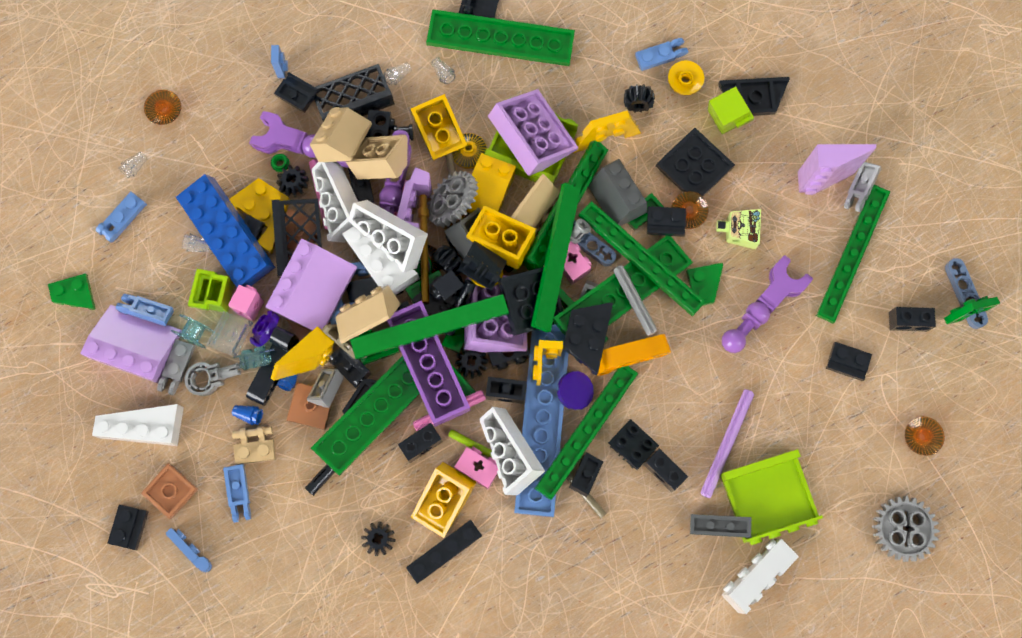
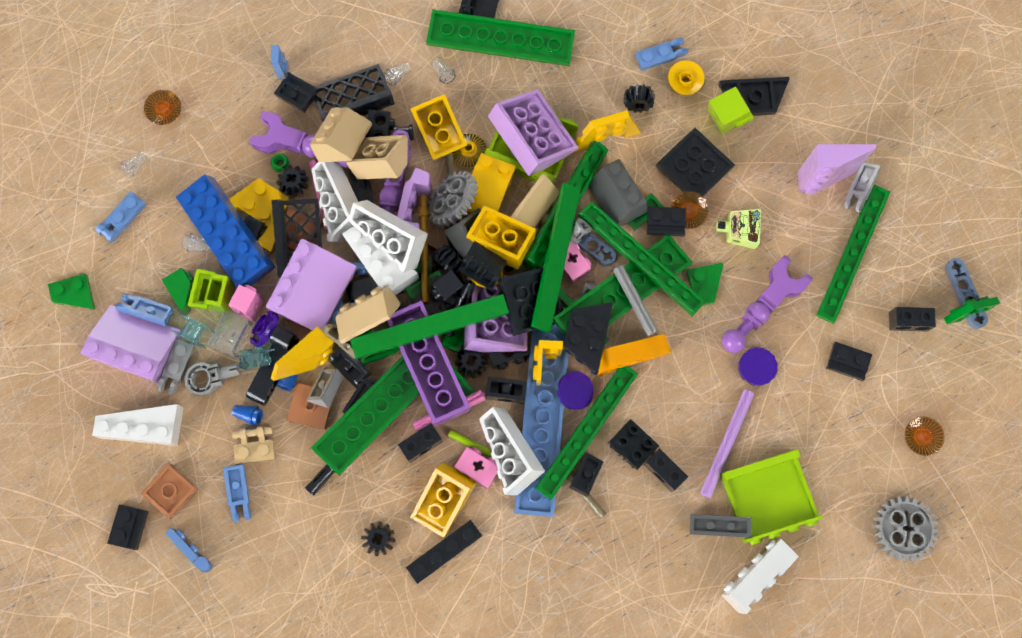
(179, 286): none -> green slope
(757, 366): none -> dark purple tile

